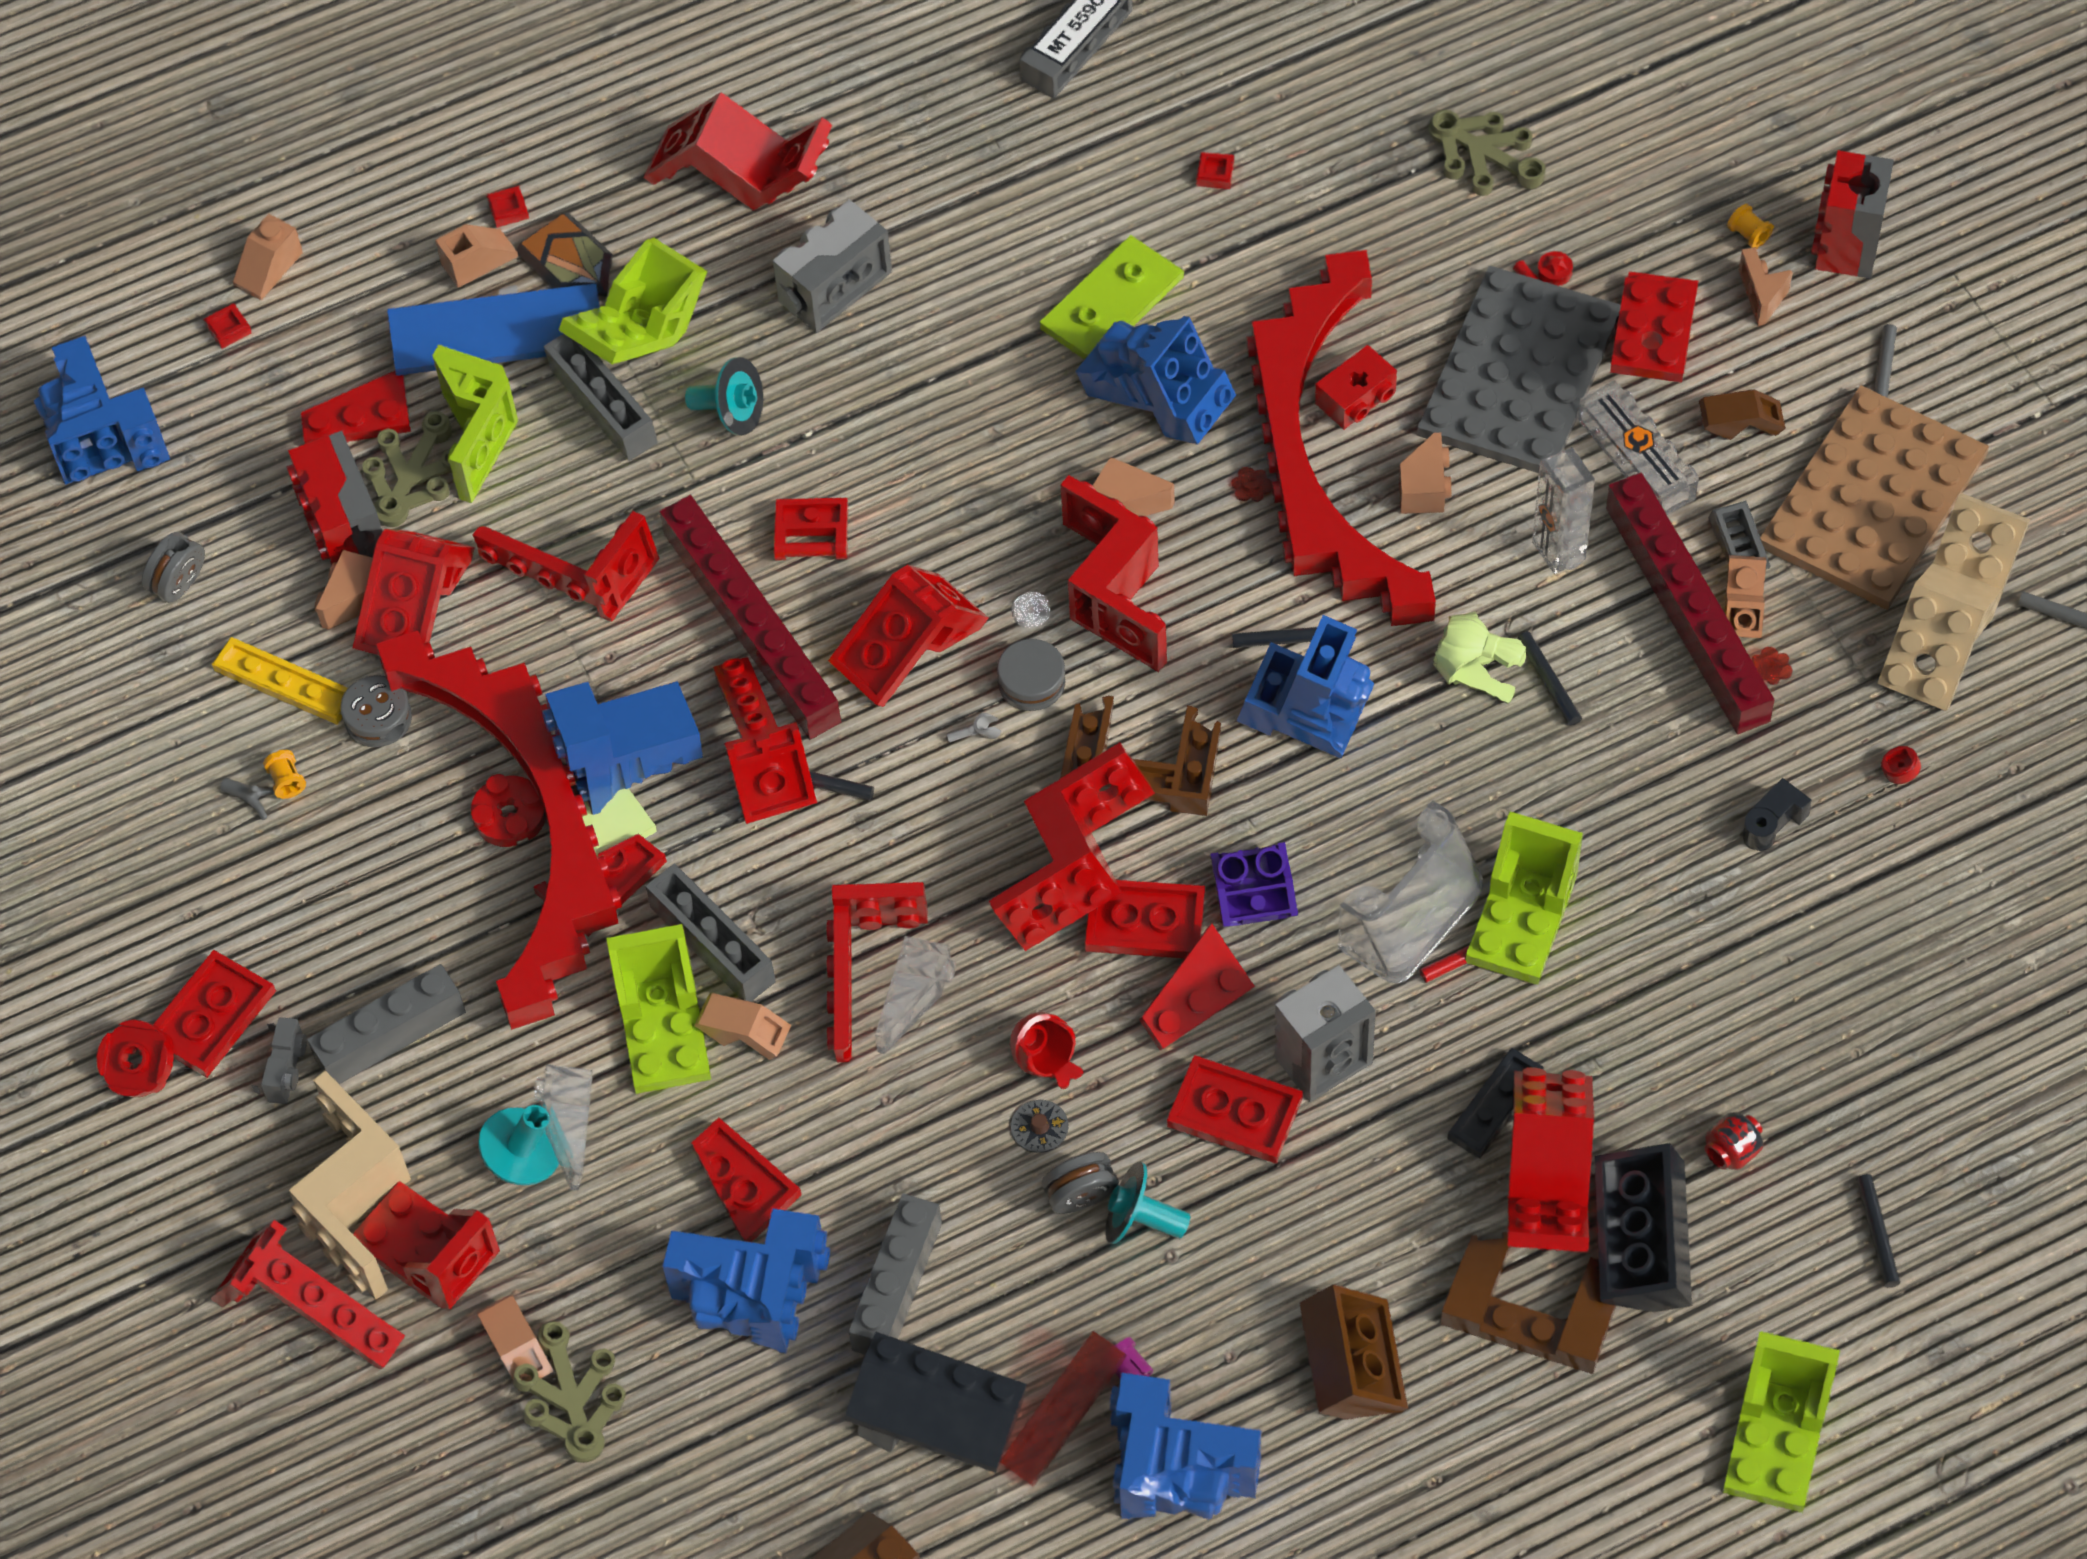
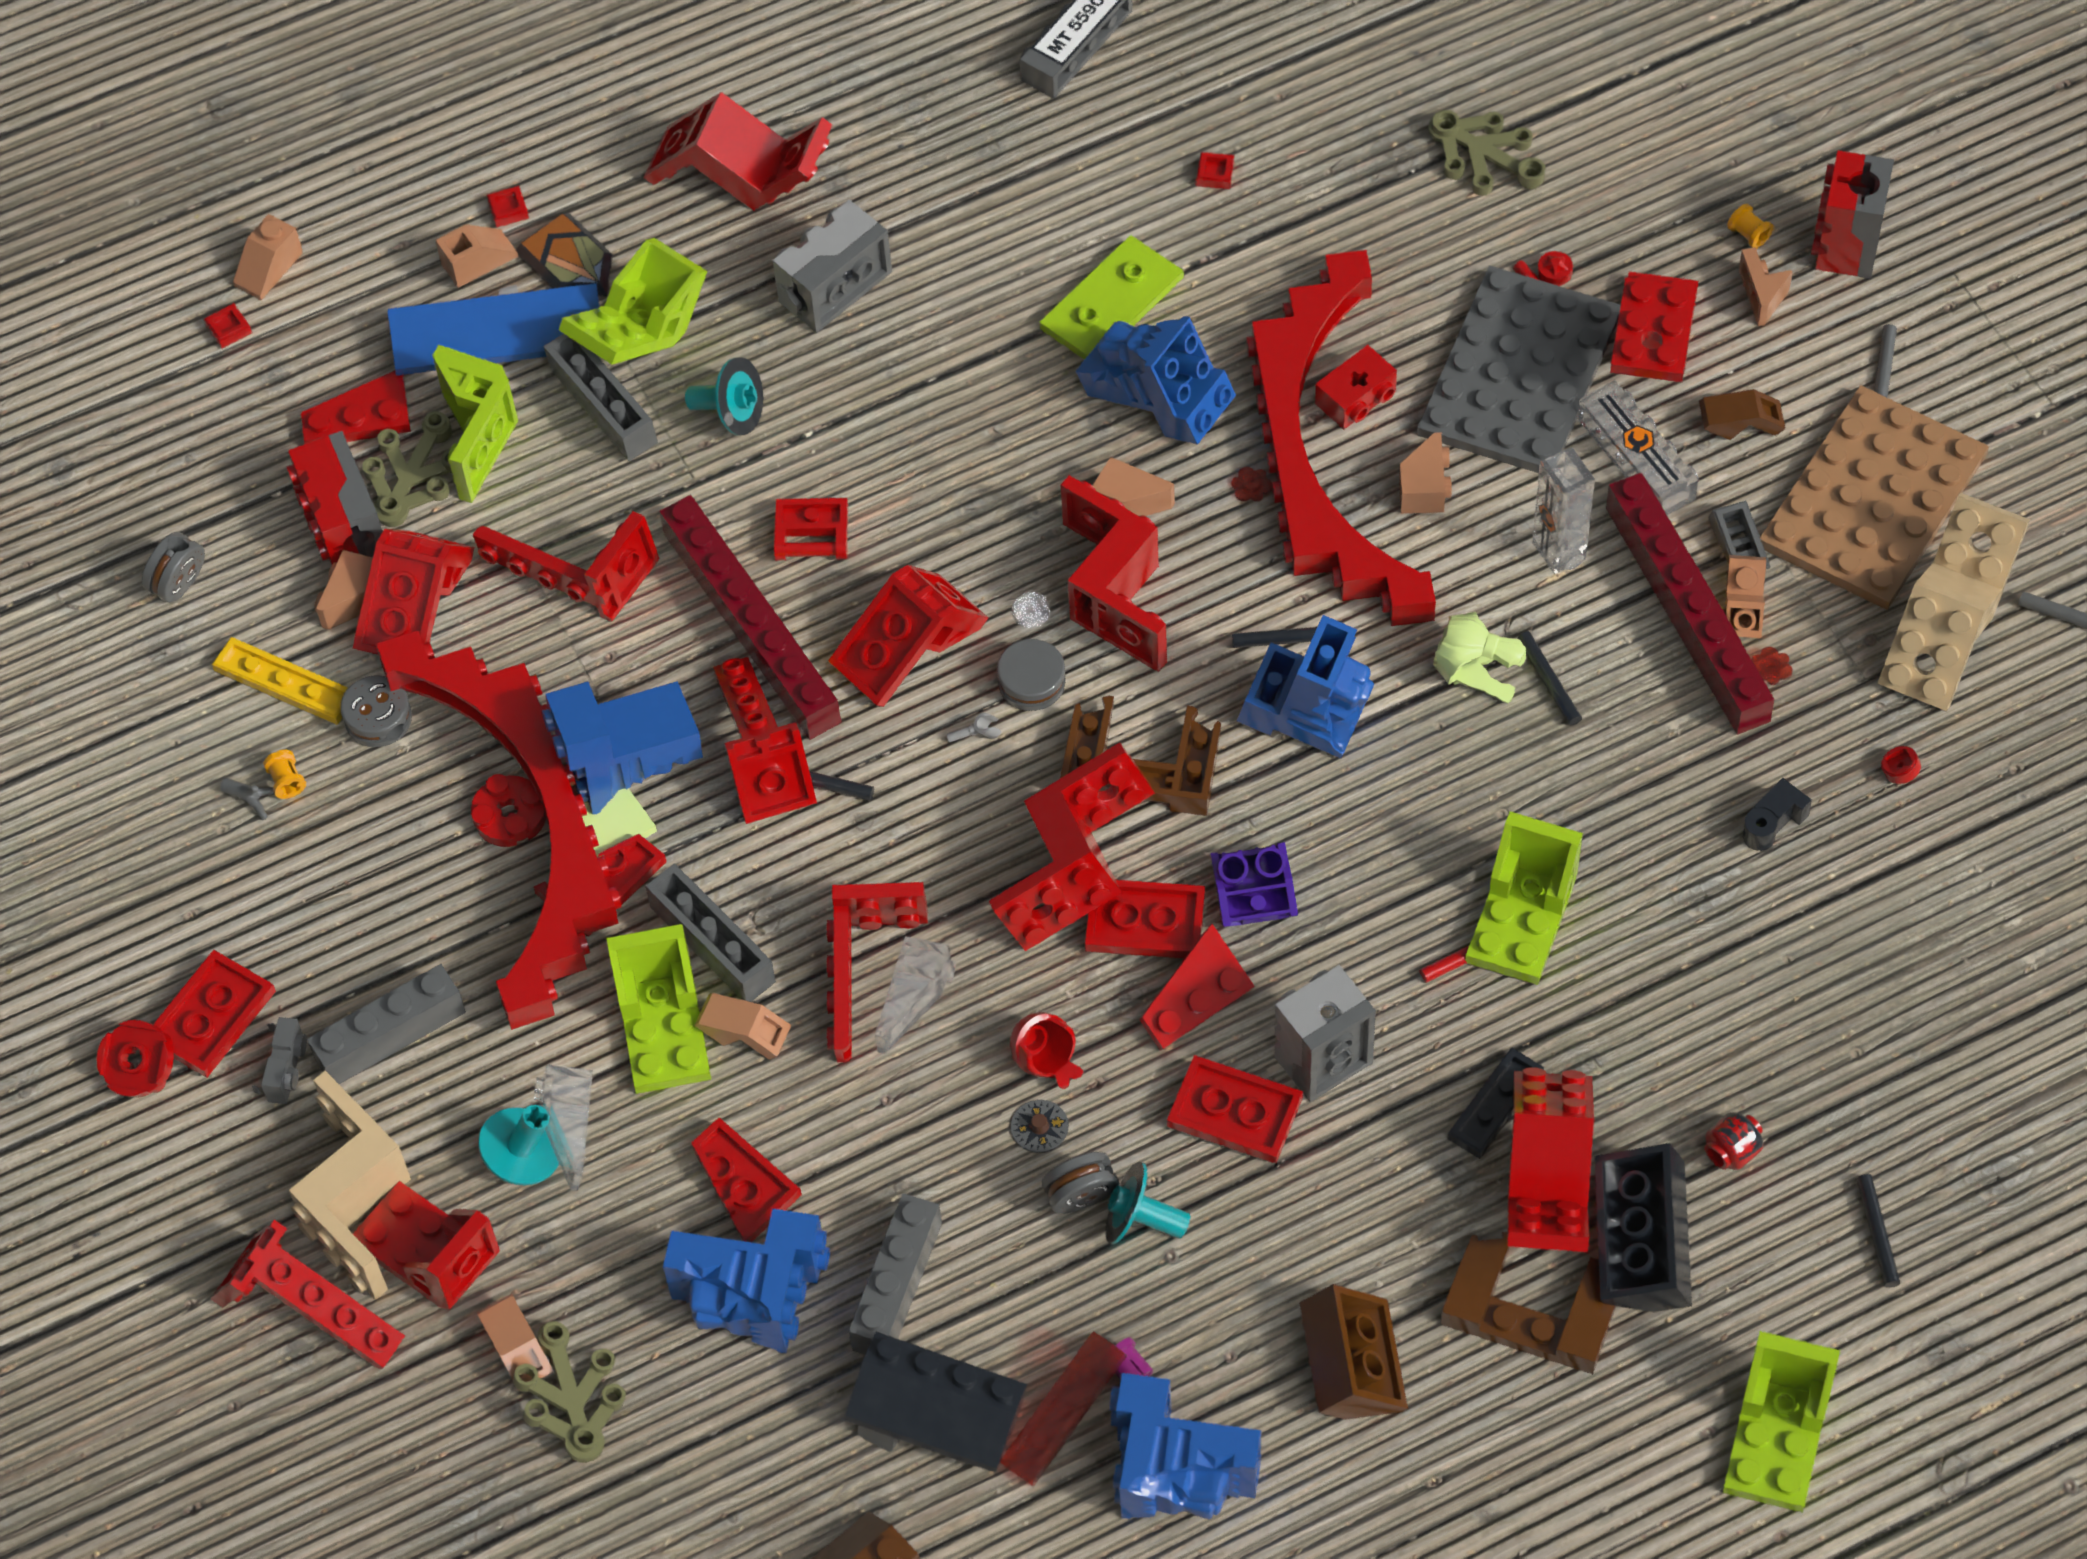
(90, 429): blue brick -> none
(1403, 928): clear windscreen -> none

